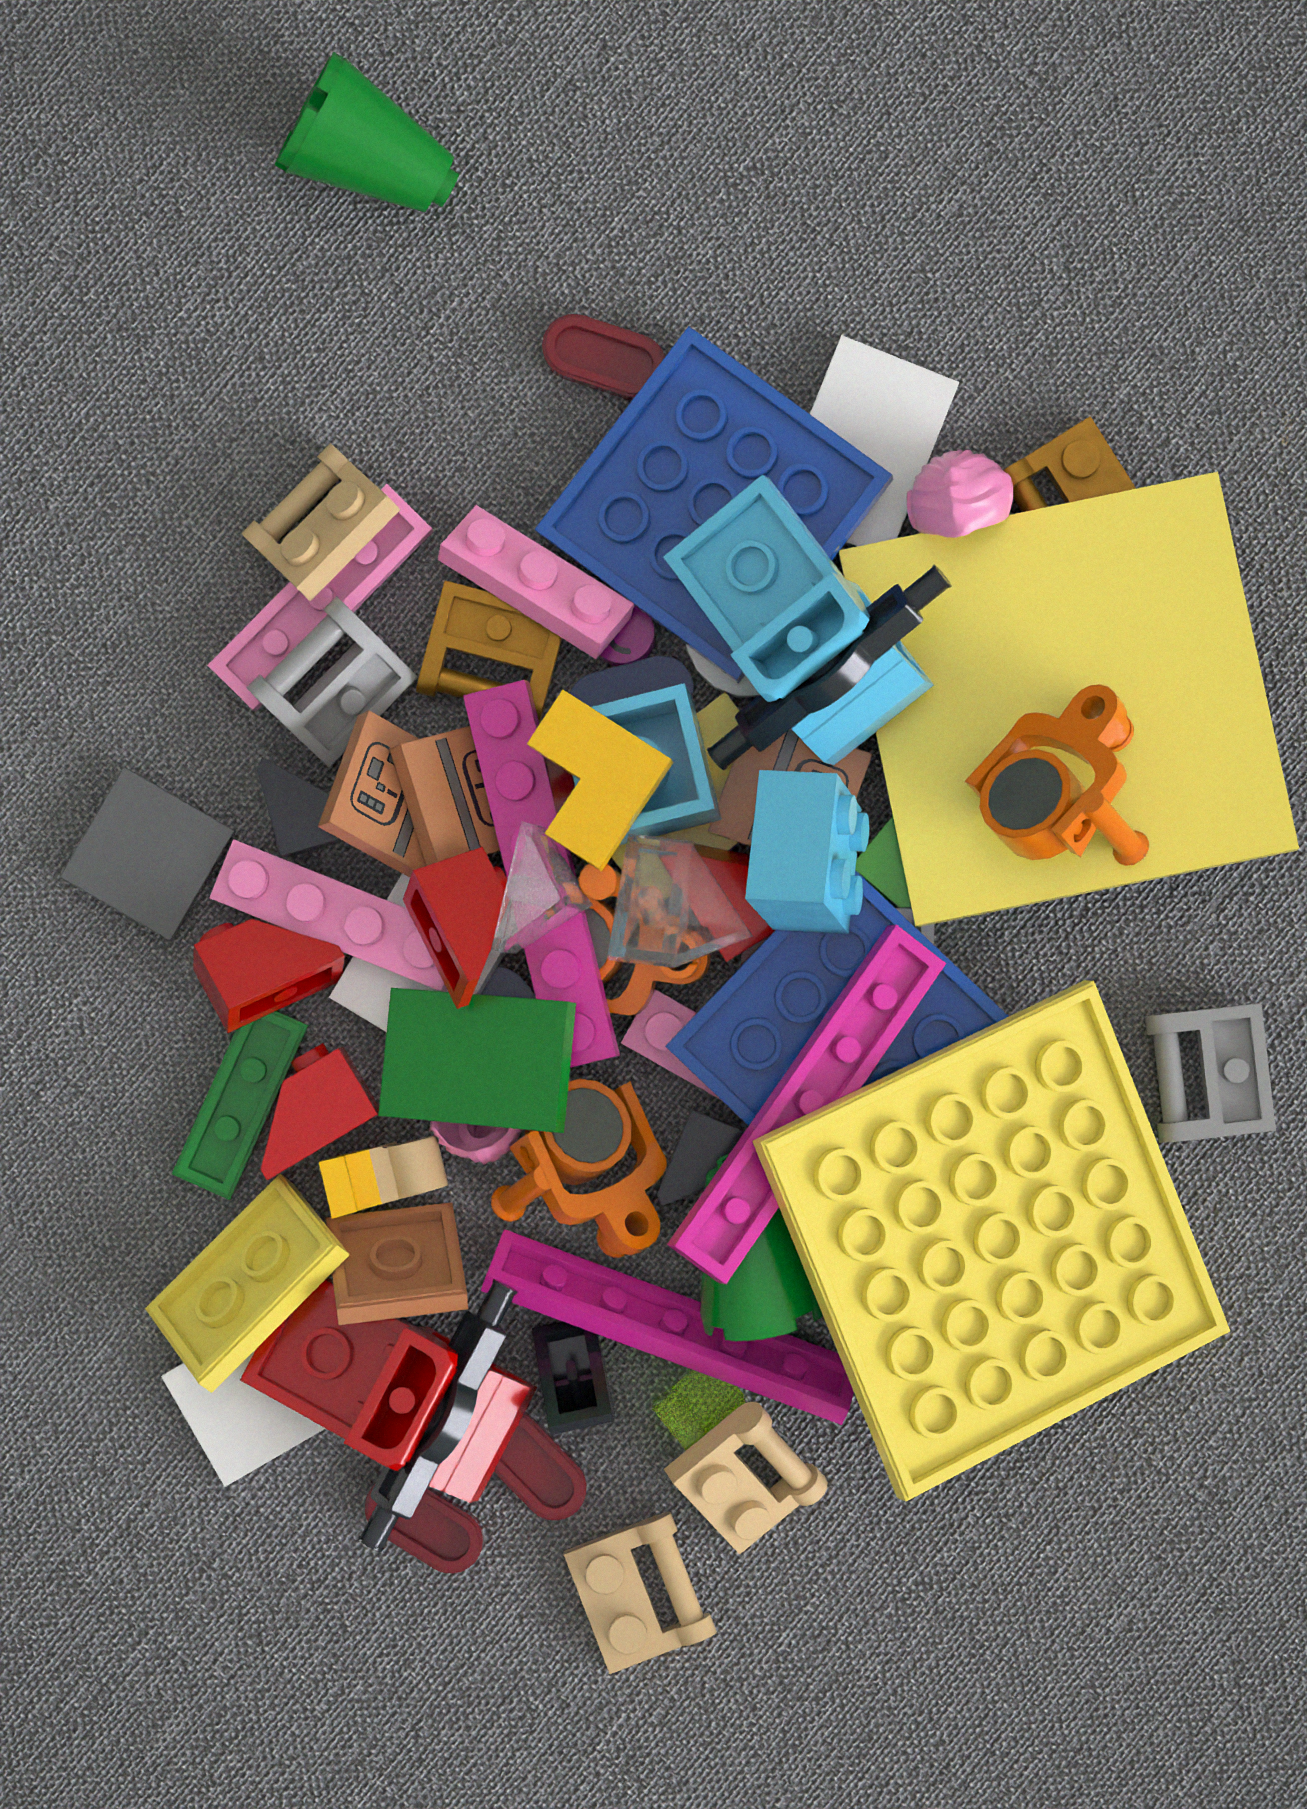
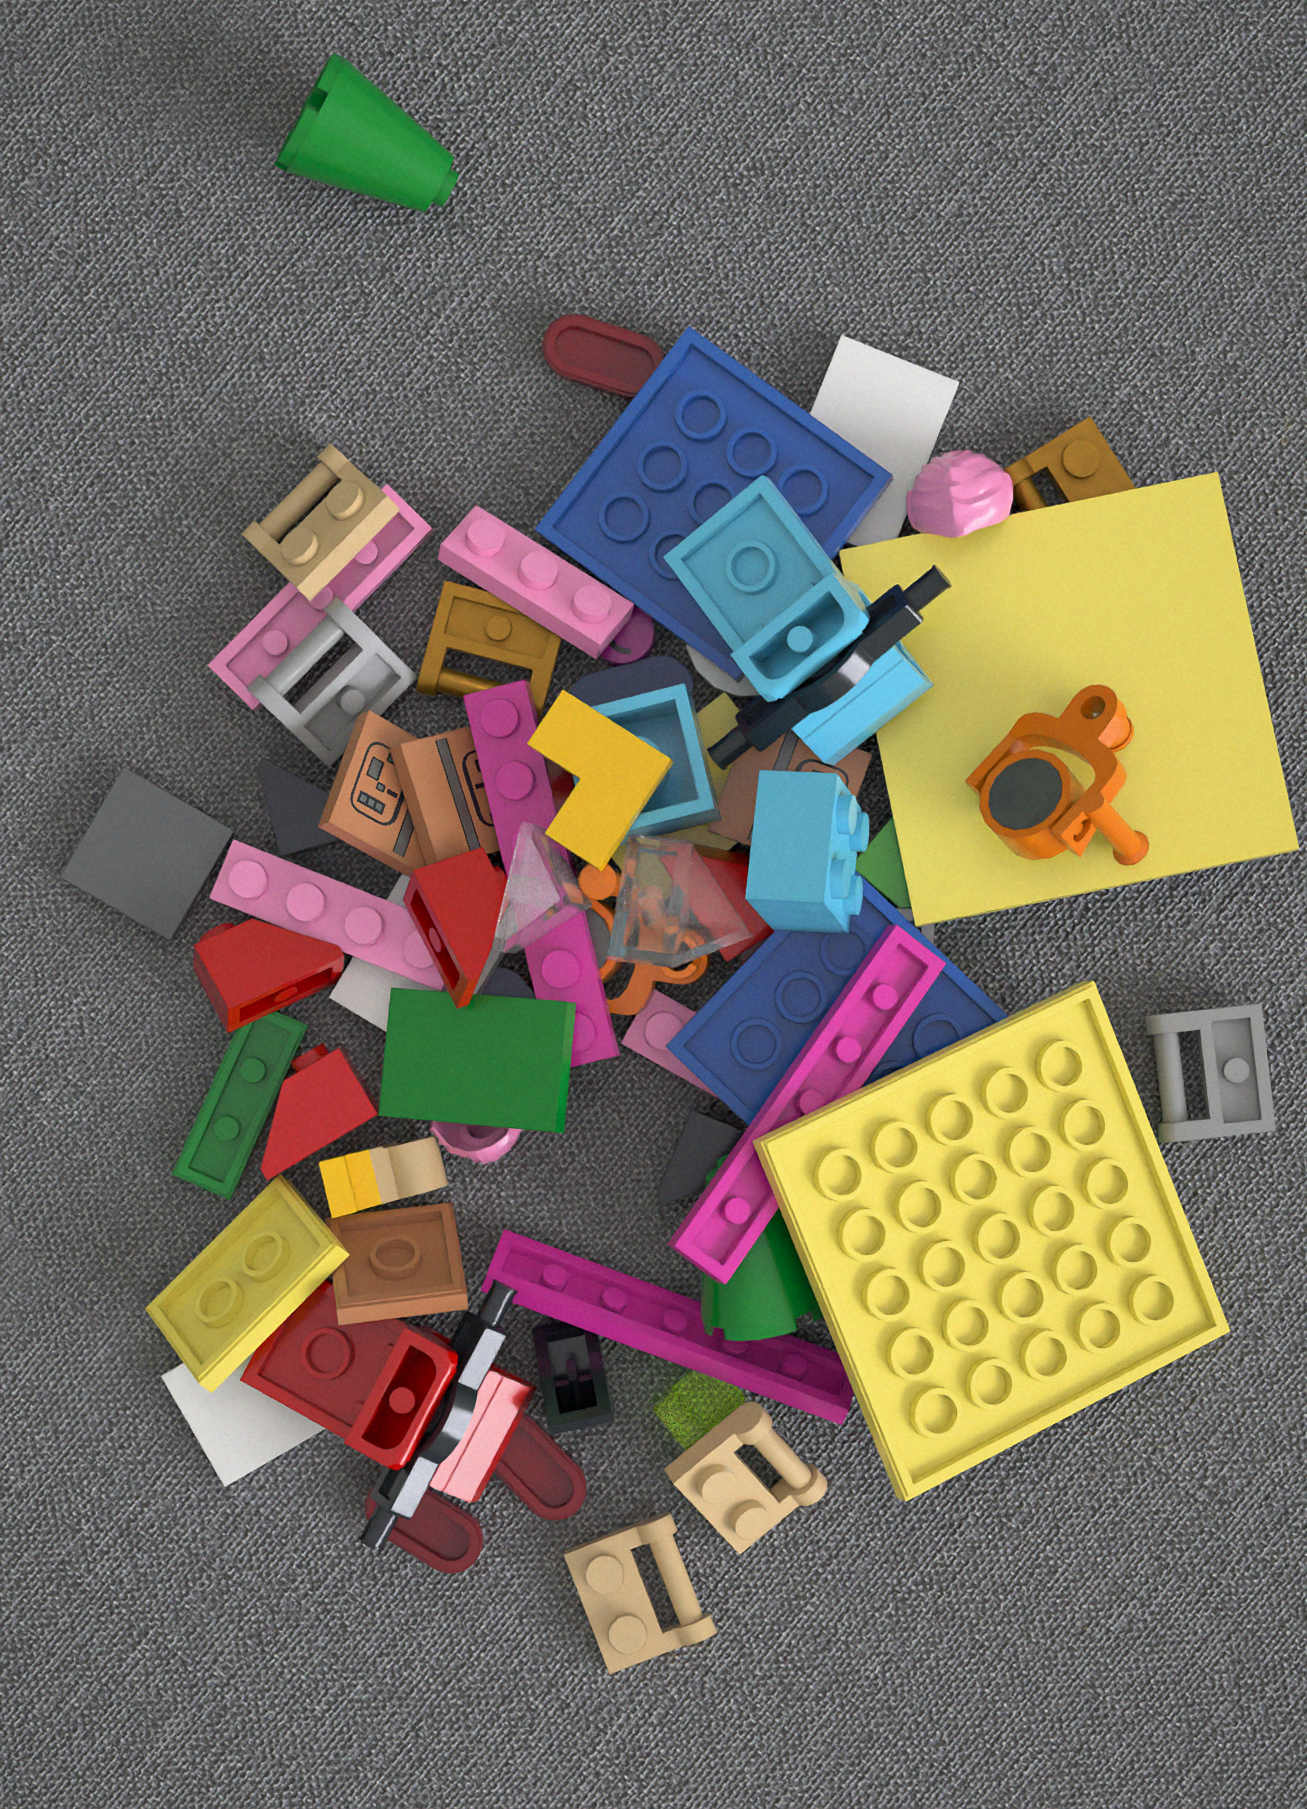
(594, 1138): orange piece -> none

